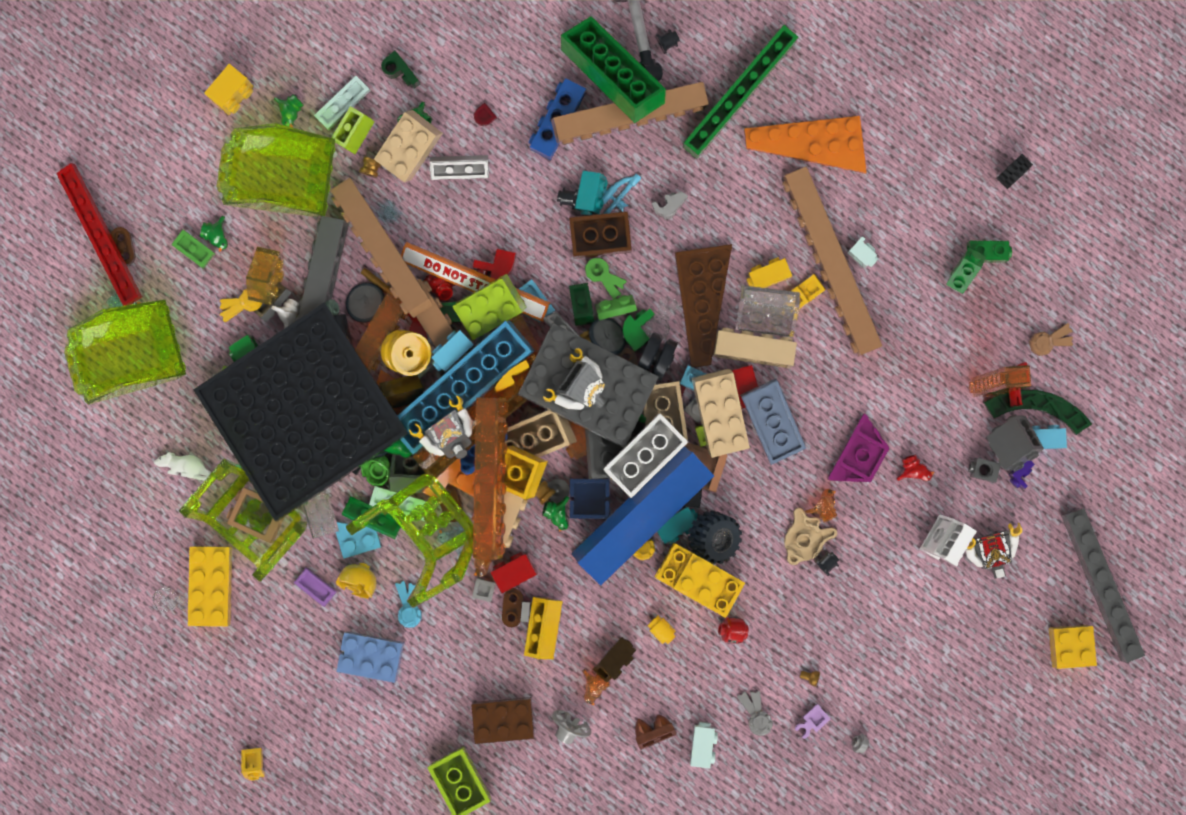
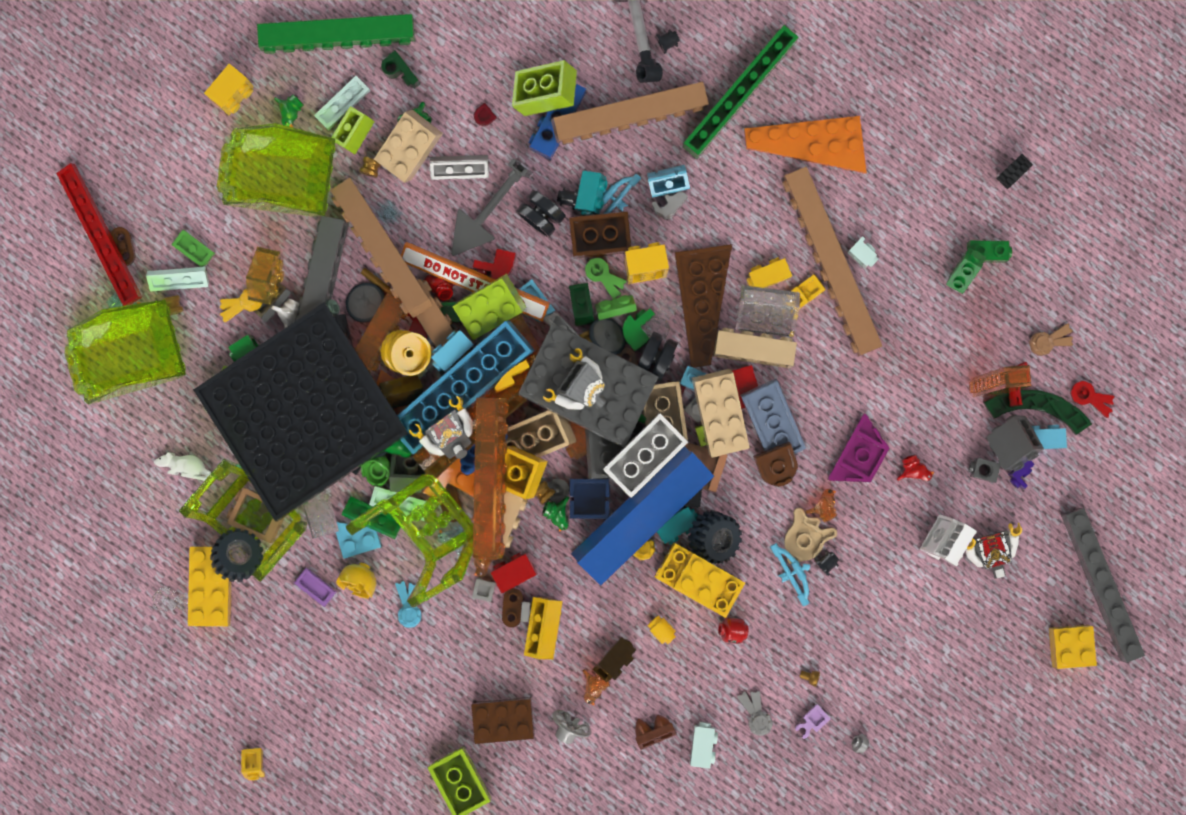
(174, 305): none -> pearl gold wheel
(177, 279): none -> light aqua plate
(215, 234): green animal -> none
(236, 555): none -> black wheel
(336, 32): none -> green brick
(370, 656): medium blue piece -> none
(470, 232): none -> dark grey piece
(539, 215): none -> black wheel
(544, 88): none -> lime brick
(613, 69): green brick -> none
(646, 263): none -> yellow brick
(668, 181): none -> medium azure brick
(777, 464): none -> reddish brown tile
(803, 597): none -> medium azure piece
(1084, 393): none -> red piece

